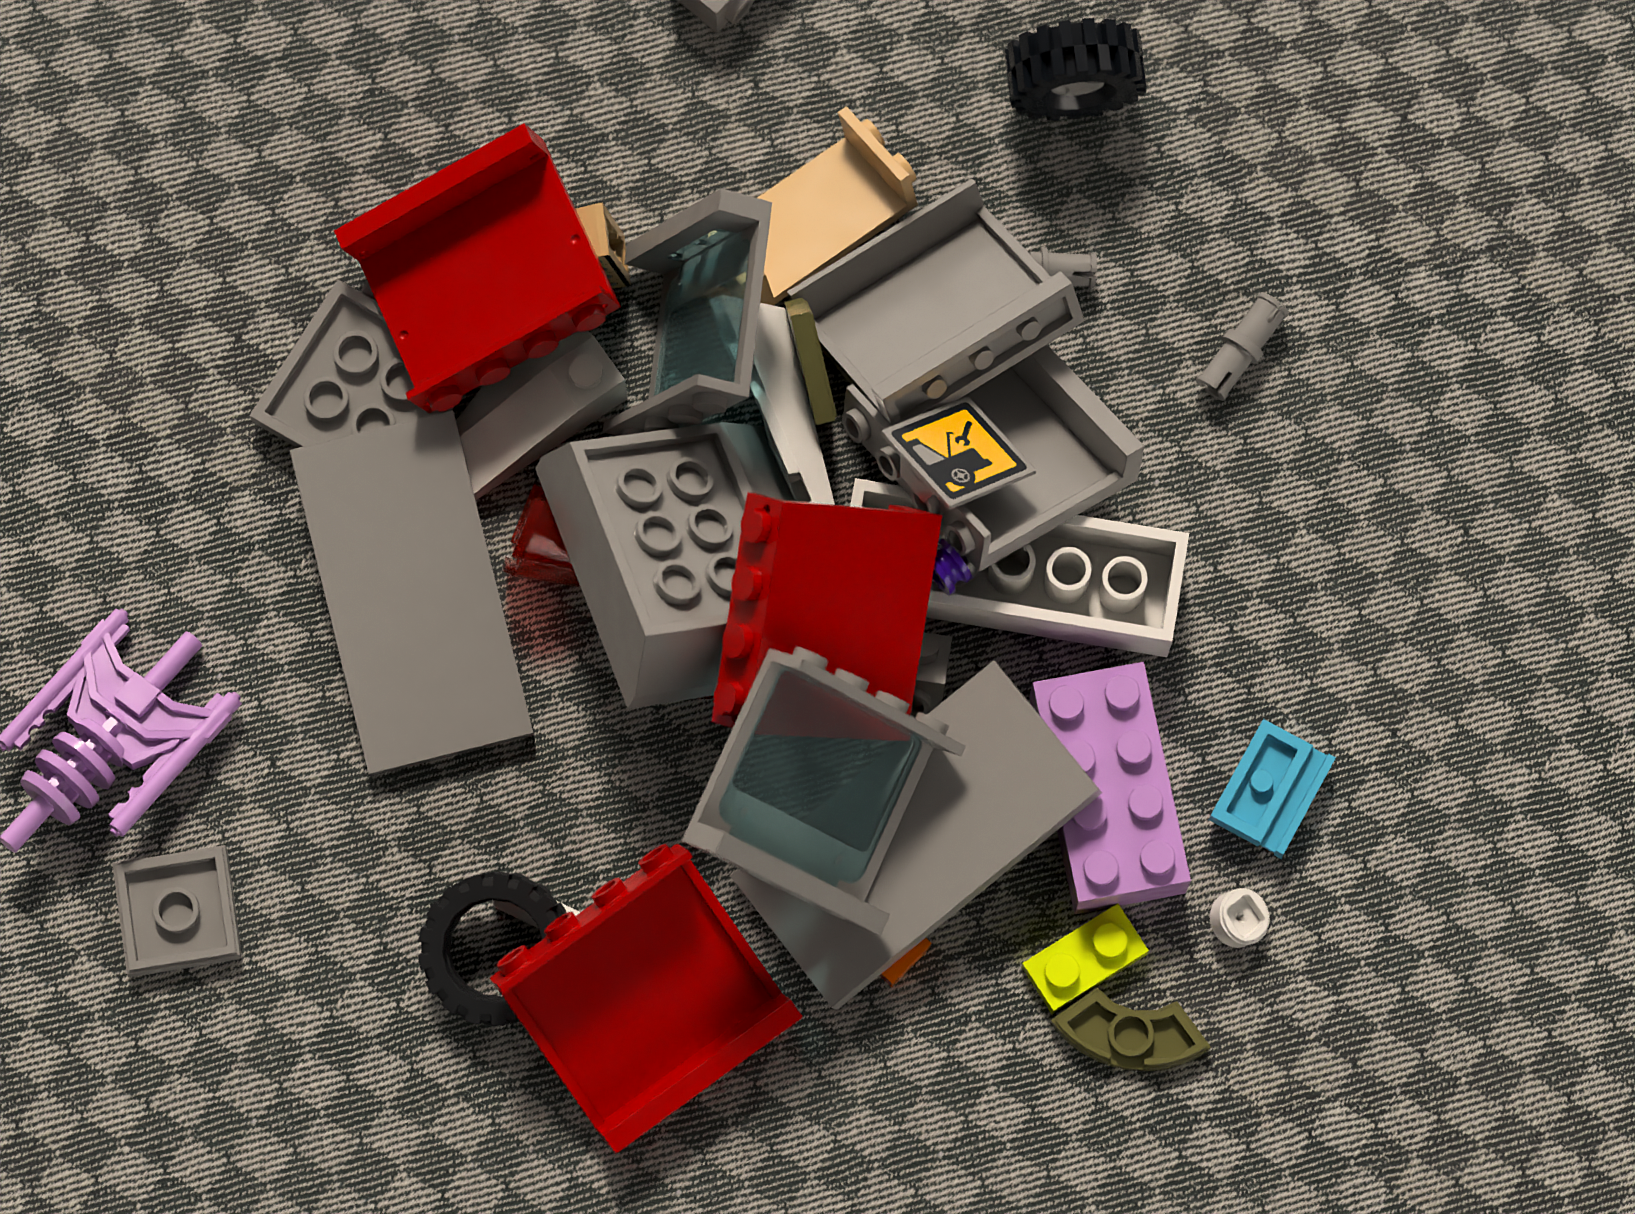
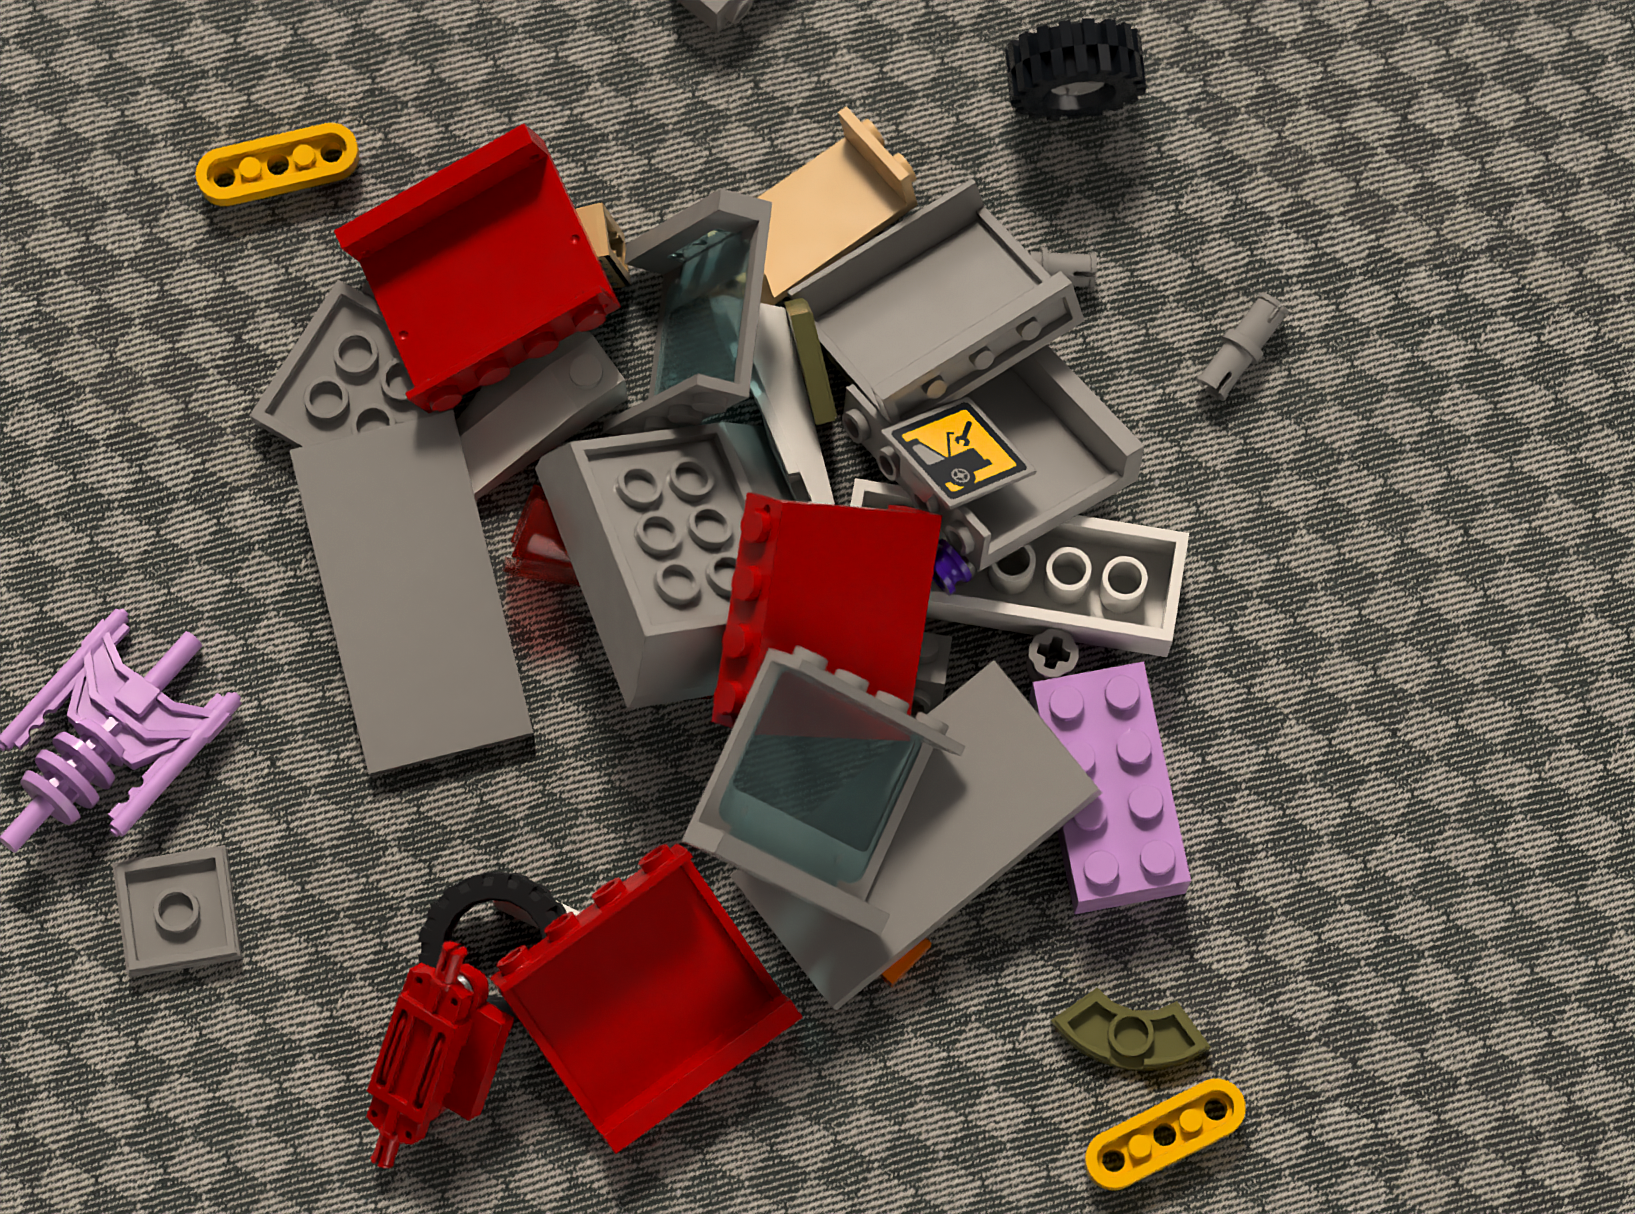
(252, 162): none -> yellow plate
(435, 1052): none -> red piece
(1039, 649): none -> light grey bush
(1085, 958): neon yellow plate -> none
(1181, 1114): none -> yellow plate
(1239, 918): white tile -> none
(1271, 788): medium azure plate -> none

